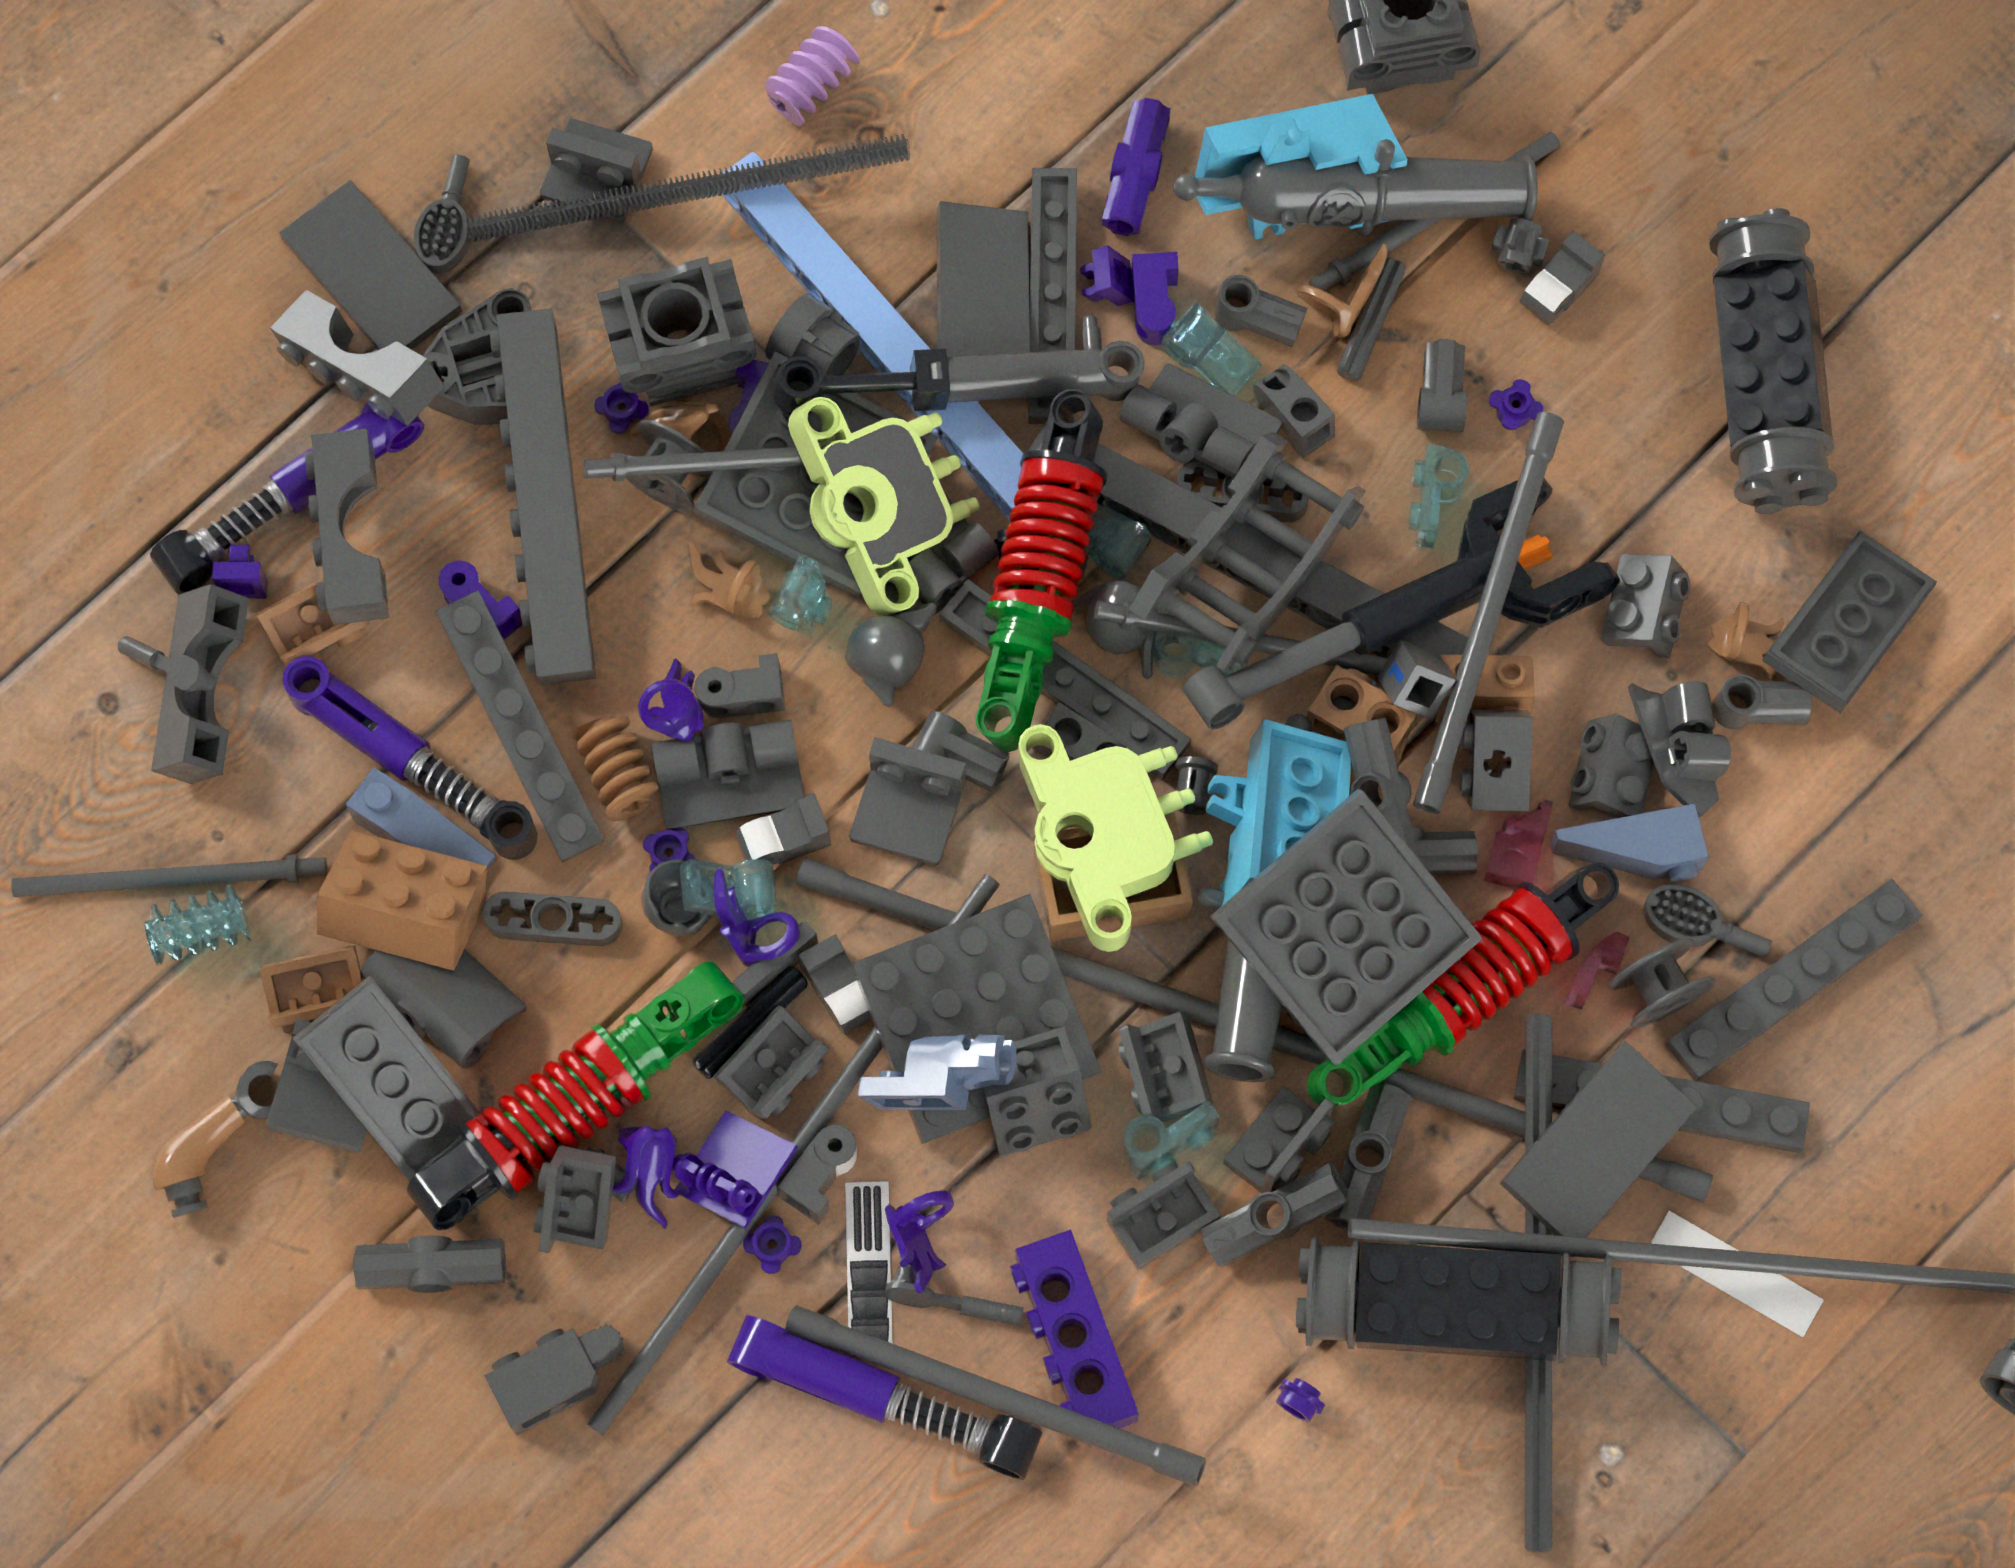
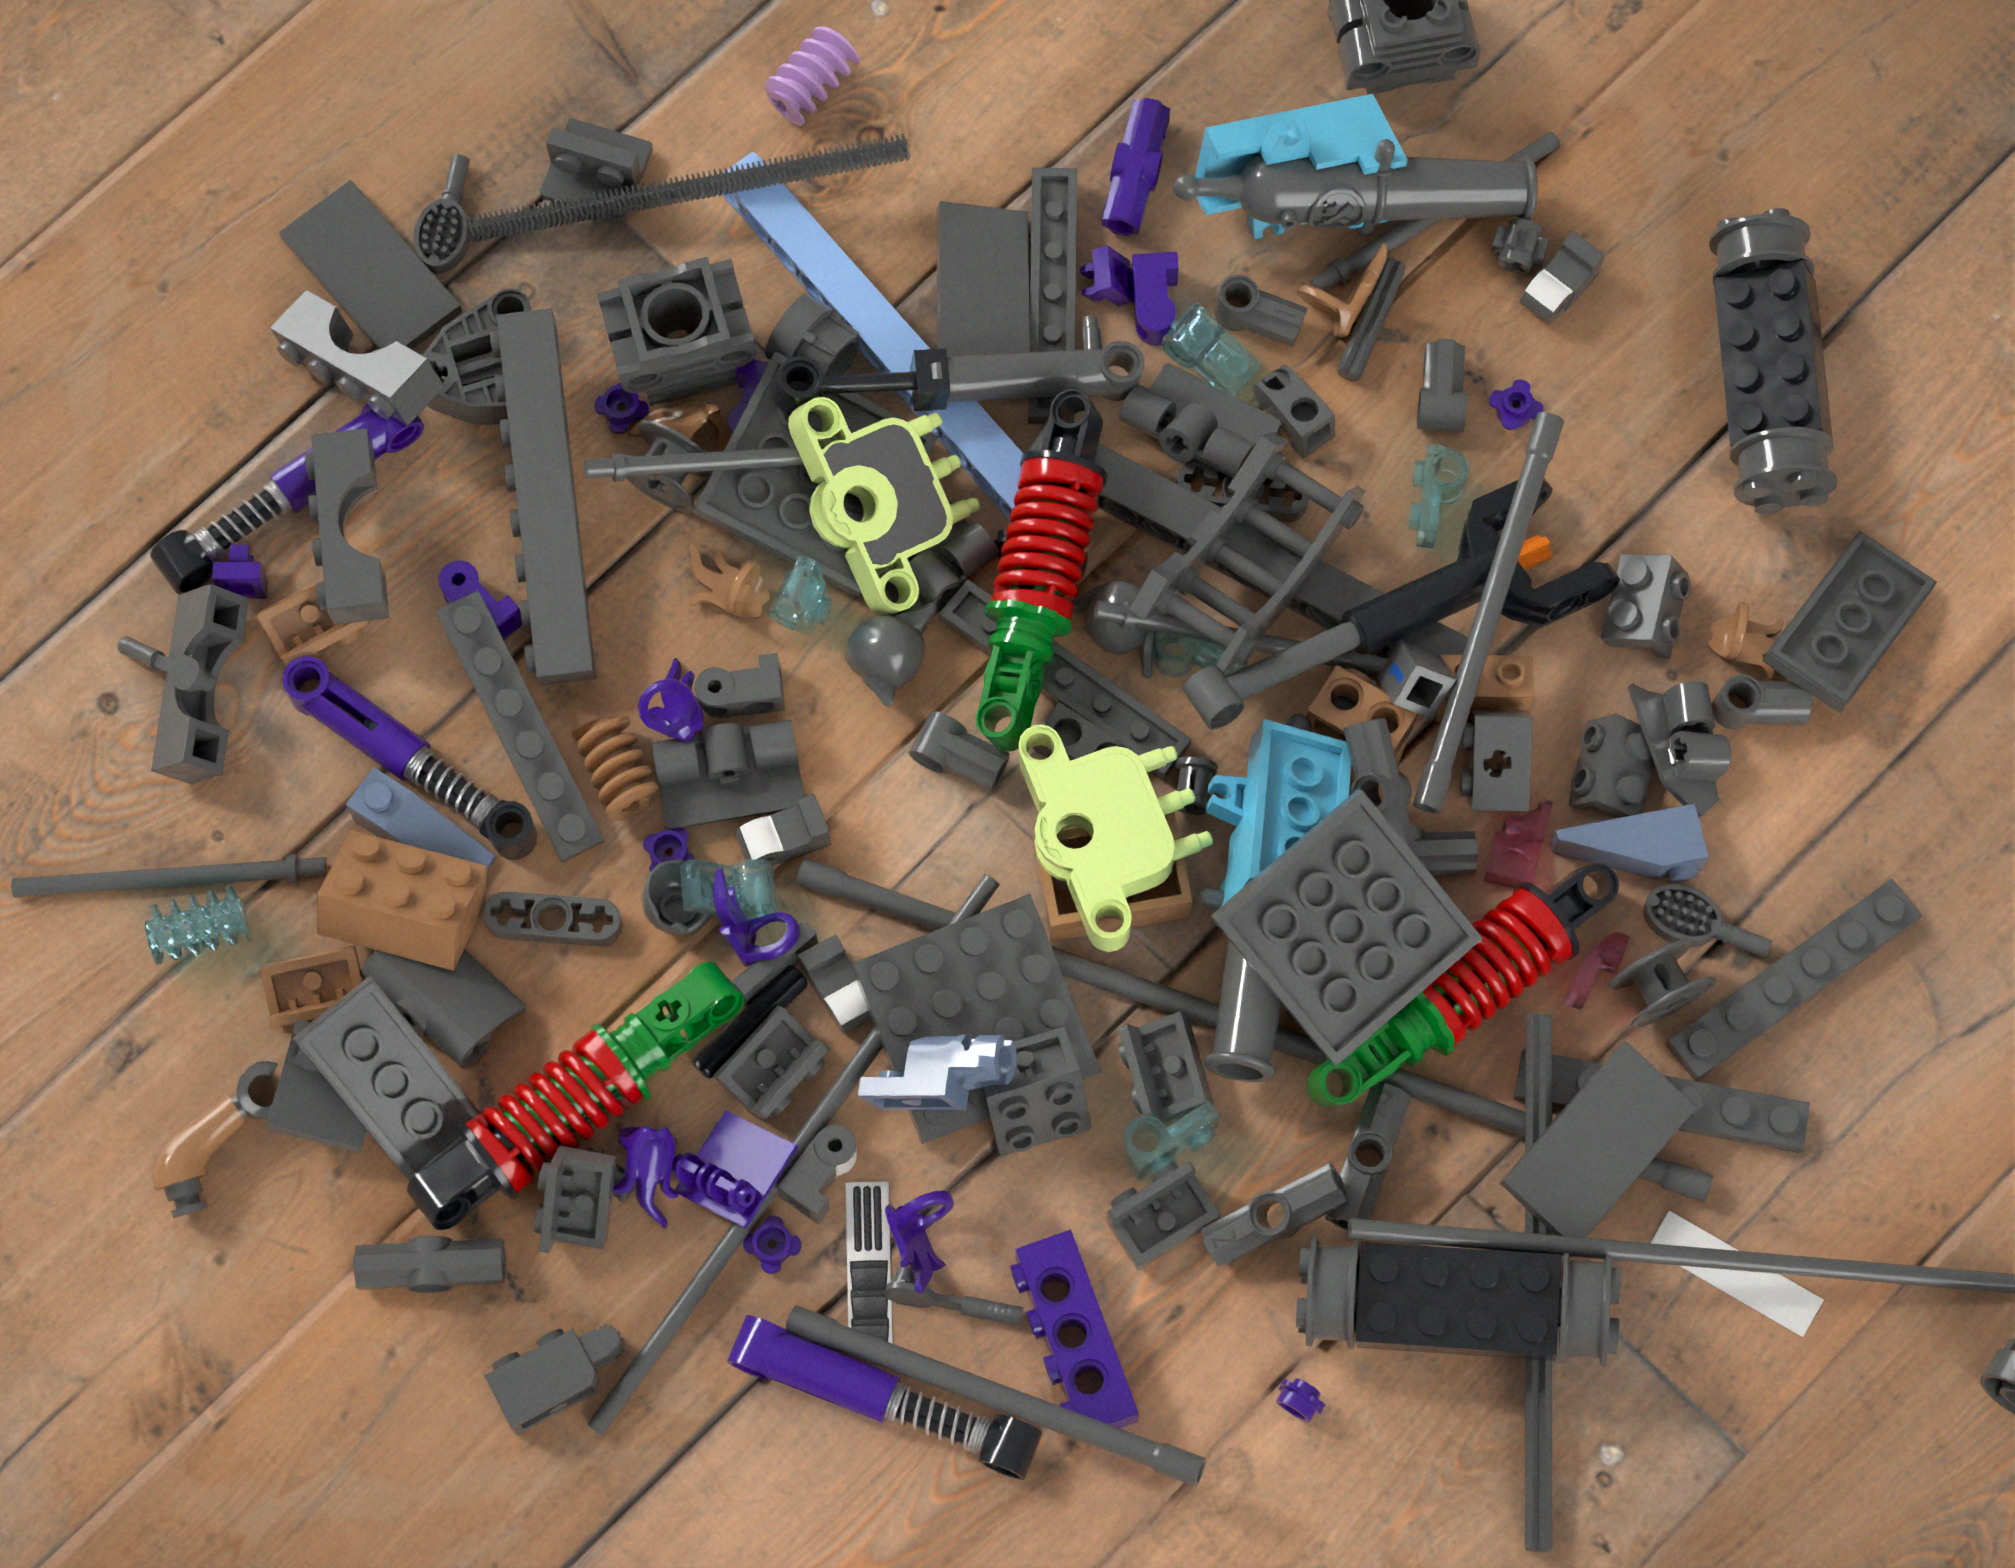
(908, 802): dark grey bracket -> none
(1116, 542): clear light blue plate -> none
(1278, 1139): dark grey bracket -> none

